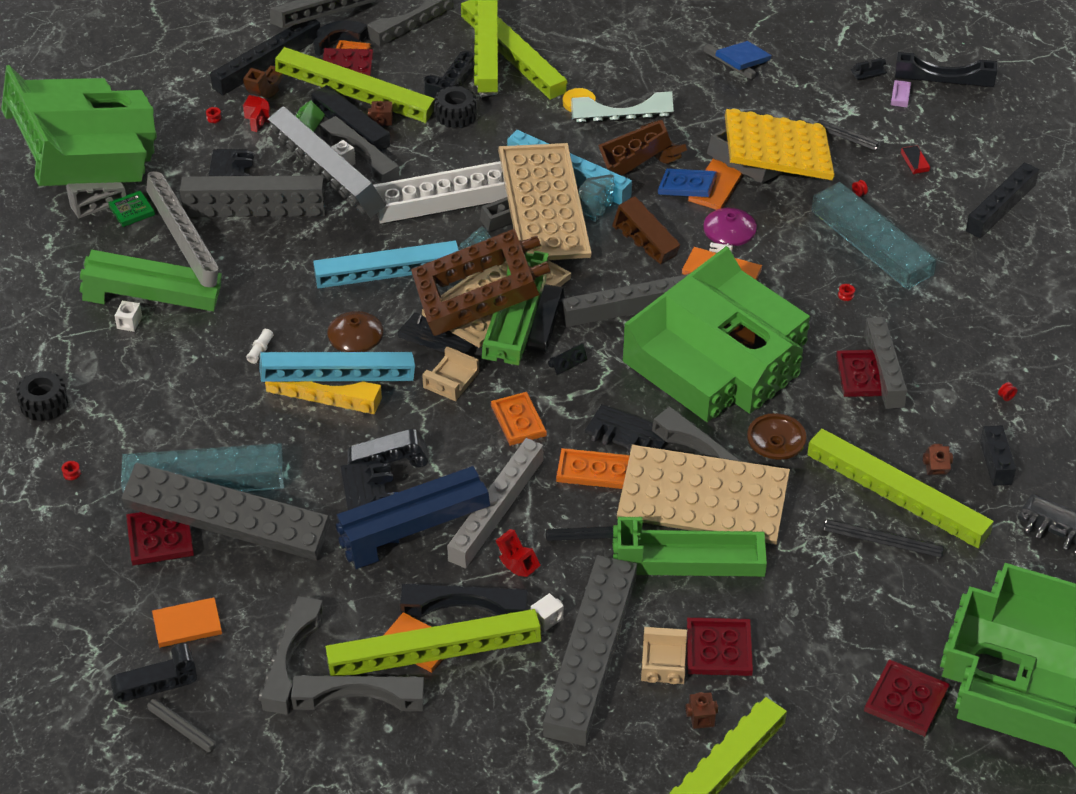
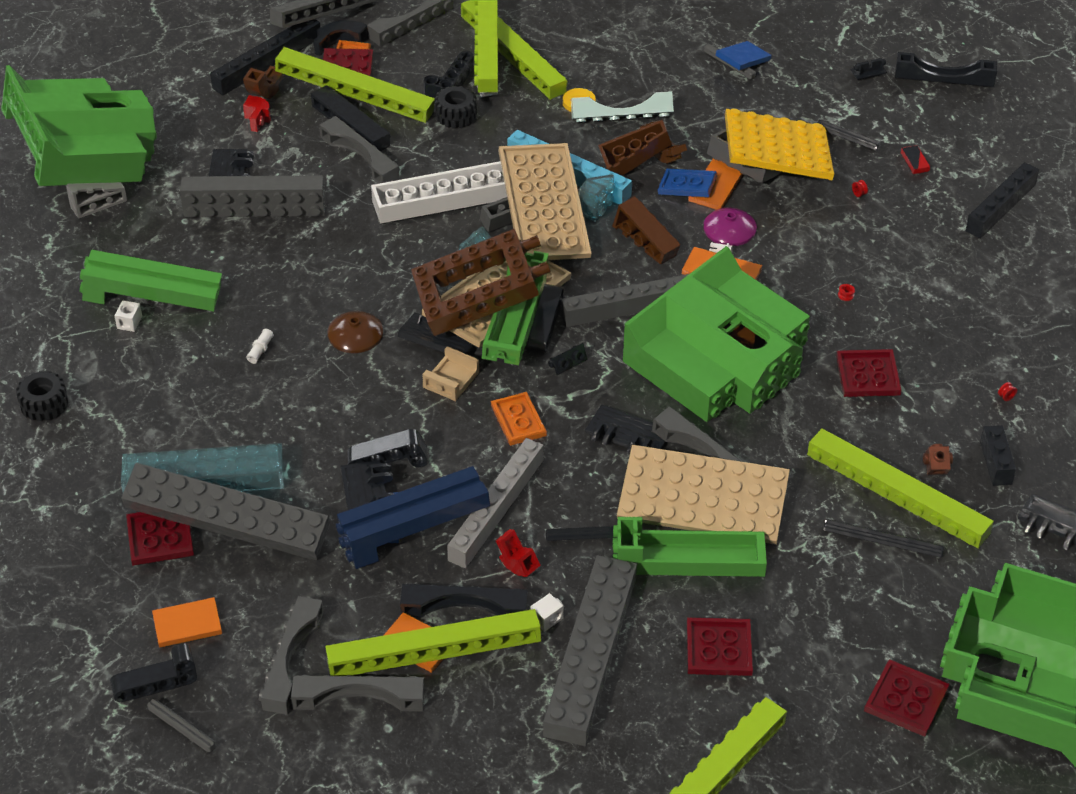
(69, 465): red bush -> none
(131, 208): green tile -> none
(182, 229): light grey beam -> none
(213, 115): red bush -> none
(310, 115): bright green panel -> none
(326, 162): brick -> none
(336, 366): medium azure brick -> none
(346, 151): white brick -> none
(359, 396): yellow arch -> none
(378, 264): medium azure brick -> none
(381, 112): copper brick -> none
(592, 468): orange tile -> none
(664, 655): tan panel -> none
(702, 710): copper brick -> none
(776, 436): reddish brown dish -> none
(874, 235): clear light blue brick -> none
(891, 377): dark grey arch -> none
(900, 93): lavender tile -> none

